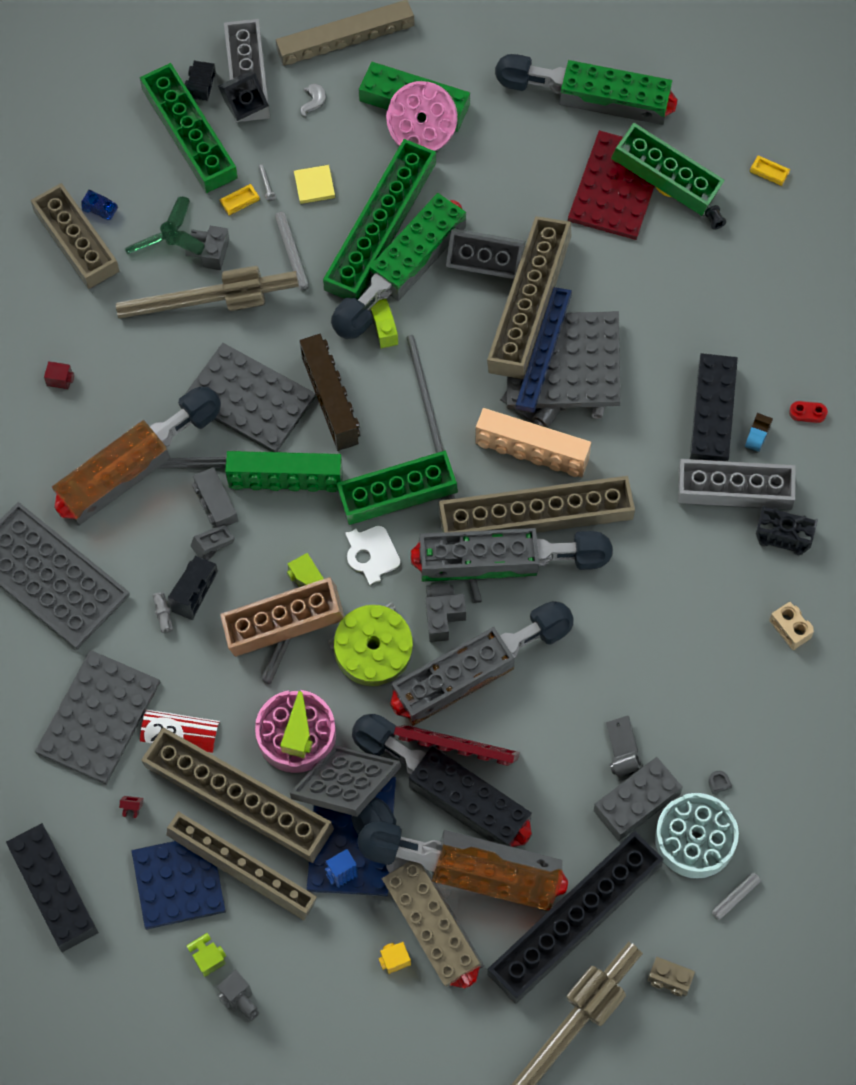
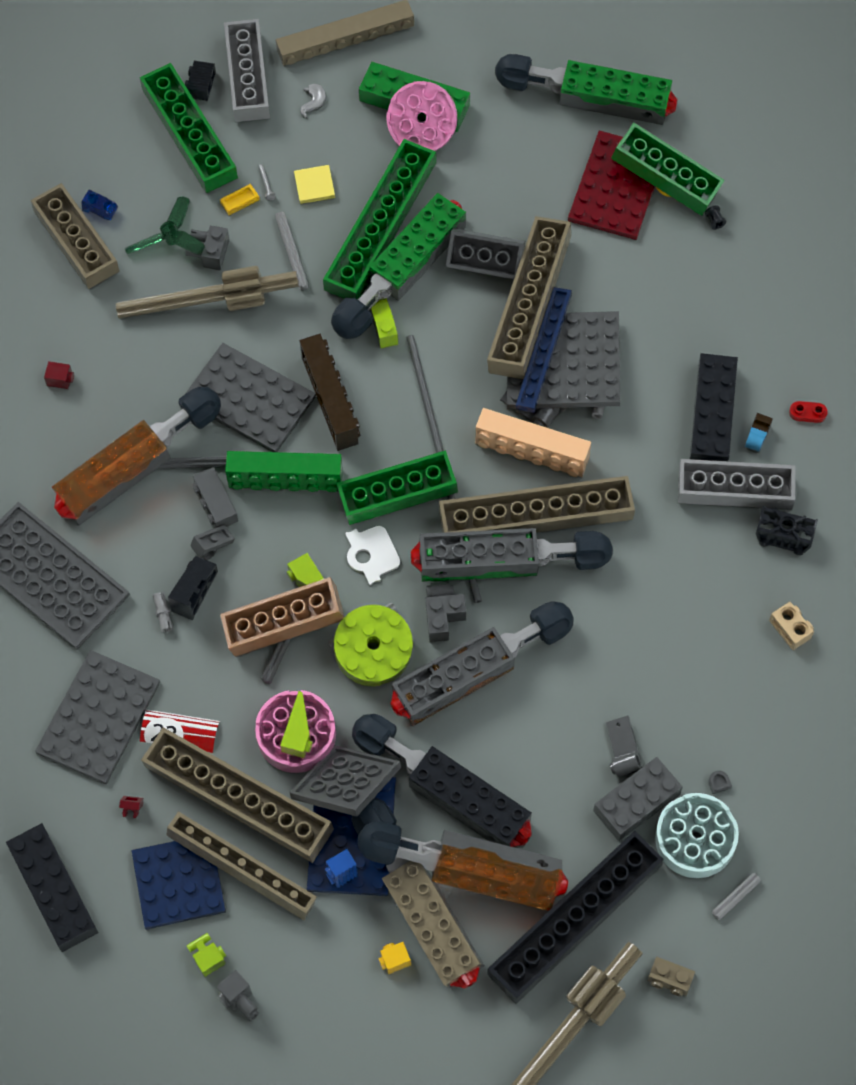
(243, 95): black slope -> none
(464, 746): dark red plate -> none
(769, 170): yellow tile -> none

